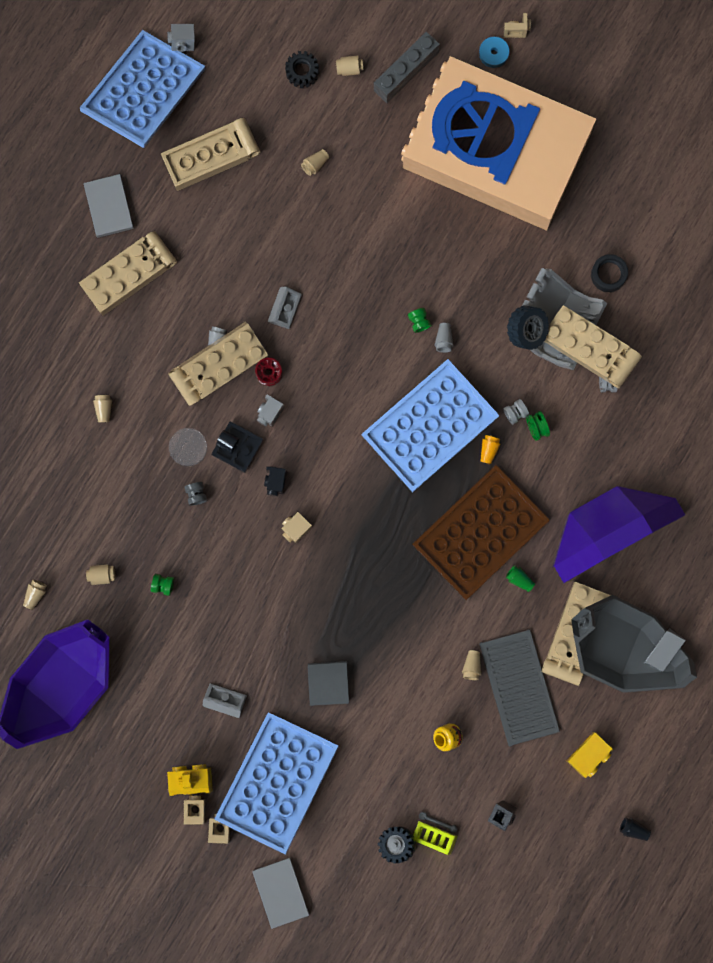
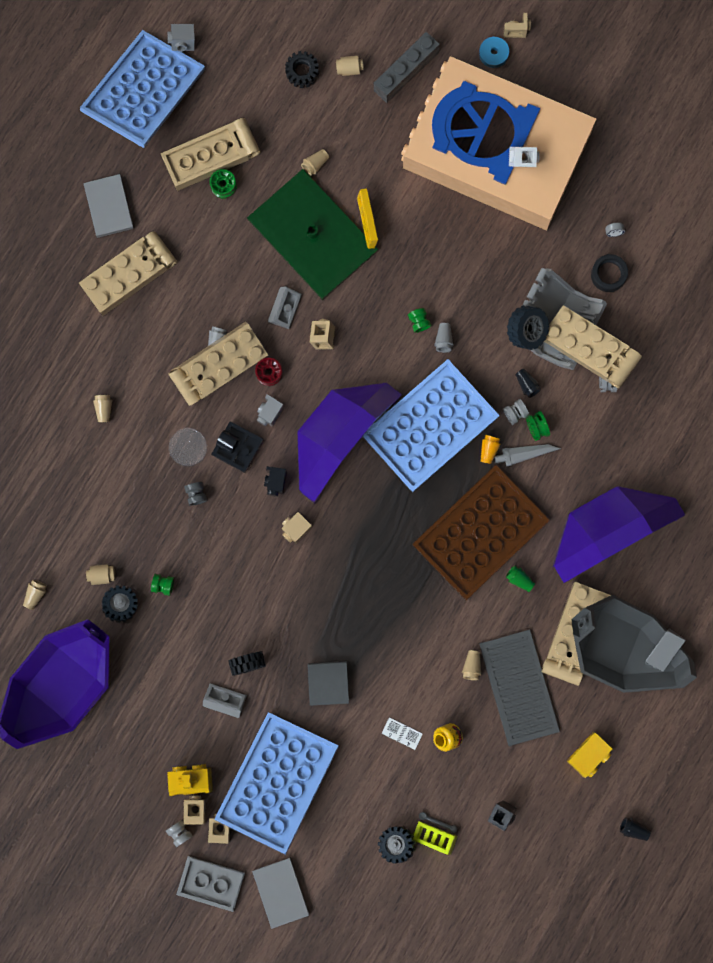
(119, 604): none -> black wheel
(177, 829): none -> light grey wheel
(210, 883): none -> light grey tile
(218, 178): none -> green wheel
(247, 663): none -> black tyre
(312, 234): none -> dark green piece
(317, 337): none -> tan brick
(335, 431): none -> dark purple panel
(367, 218): none -> yellow tile
(402, 733): none -> white sticker
(515, 156): none -> white brick
(519, 454): none -> light grey bar
(527, 383): none -> black cone
(615, 229): none -> light grey tile

